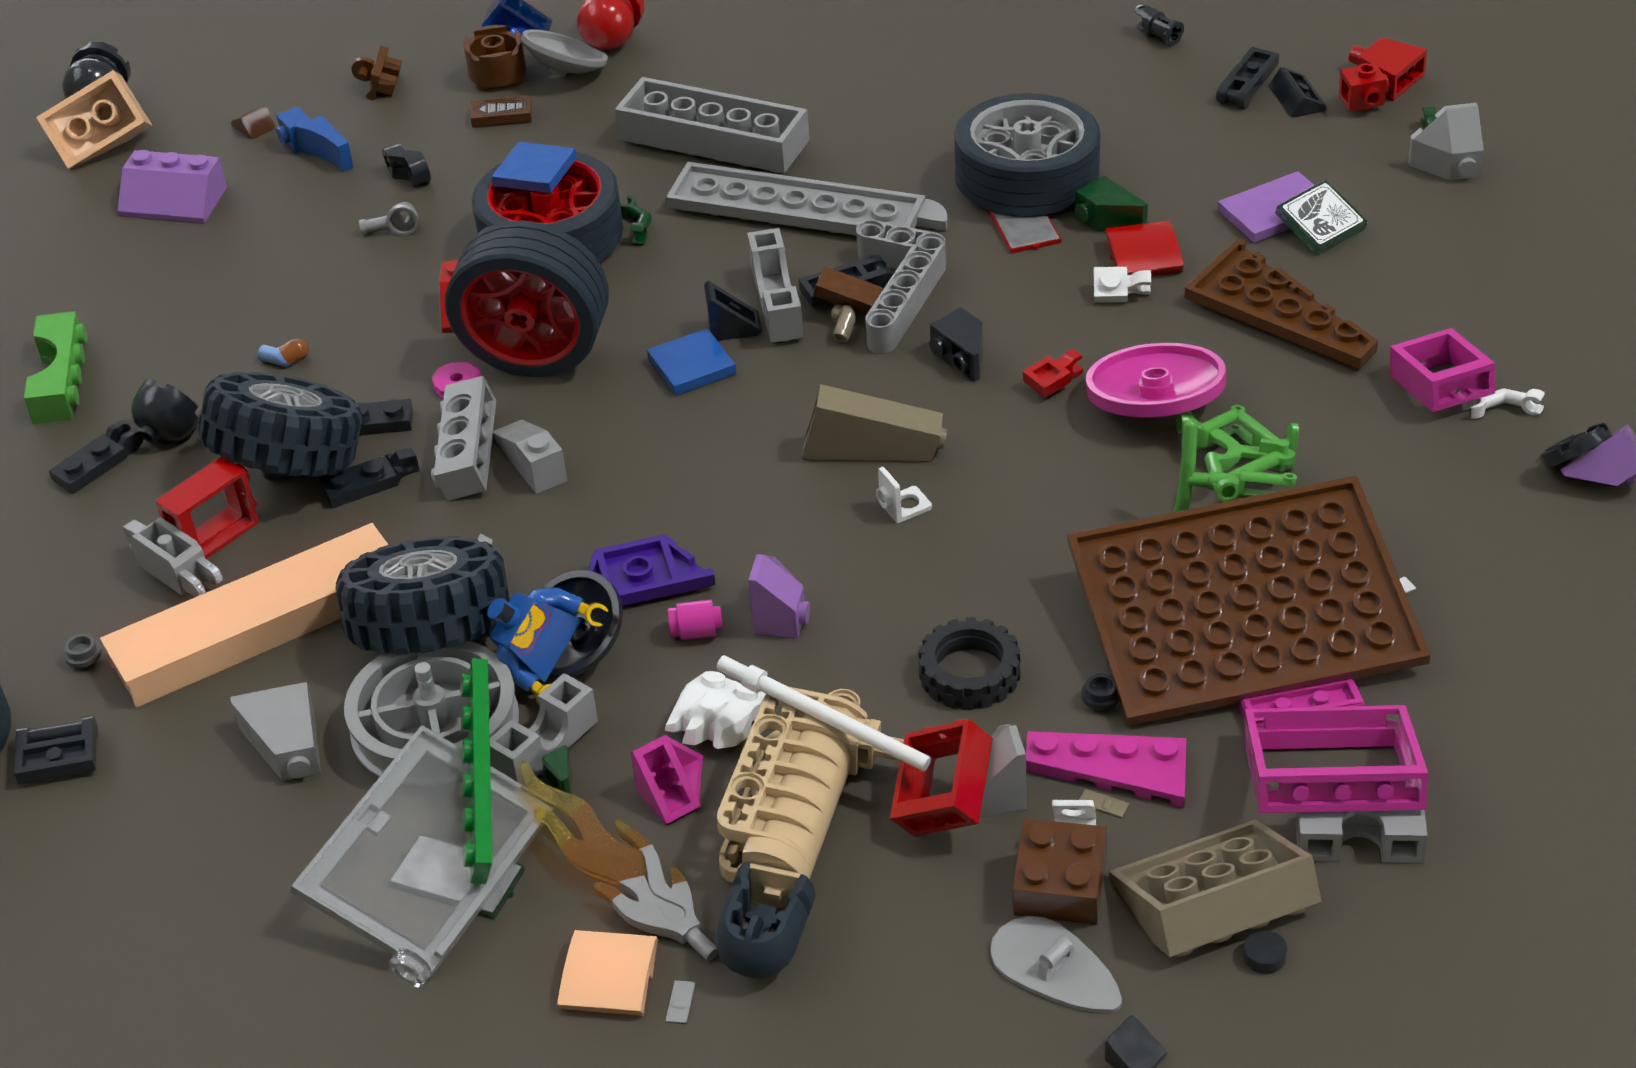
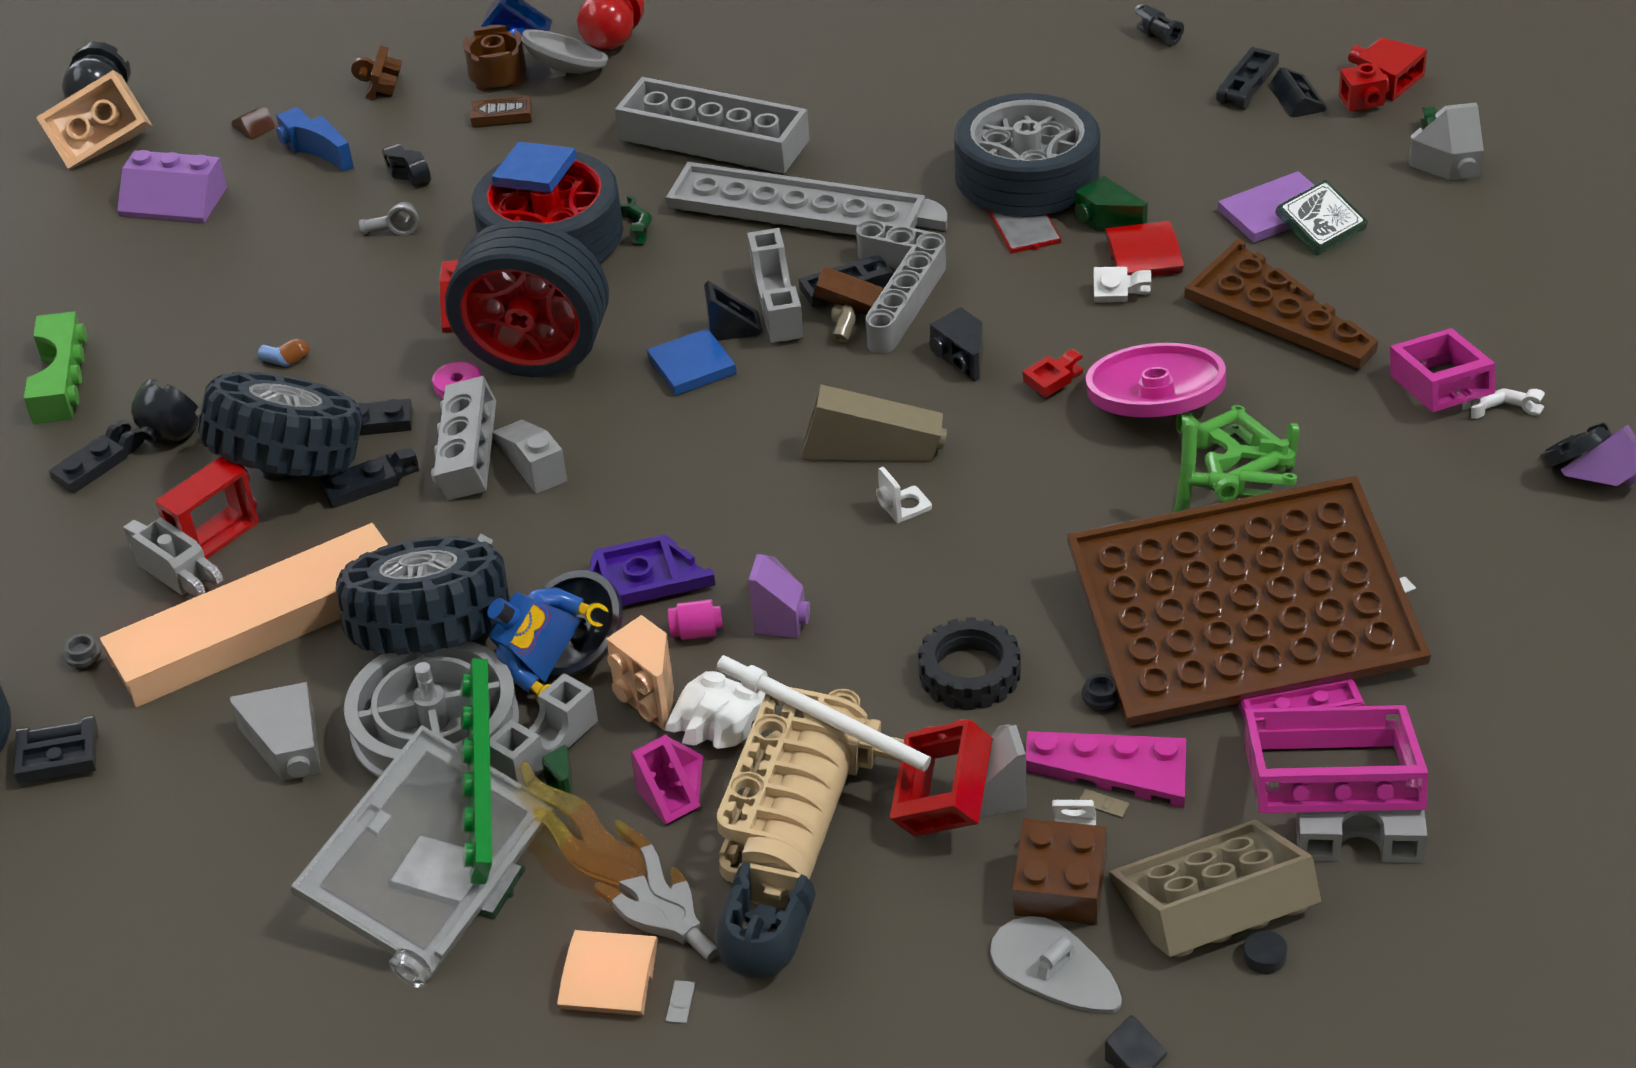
(642, 669): none -> light nougat slope

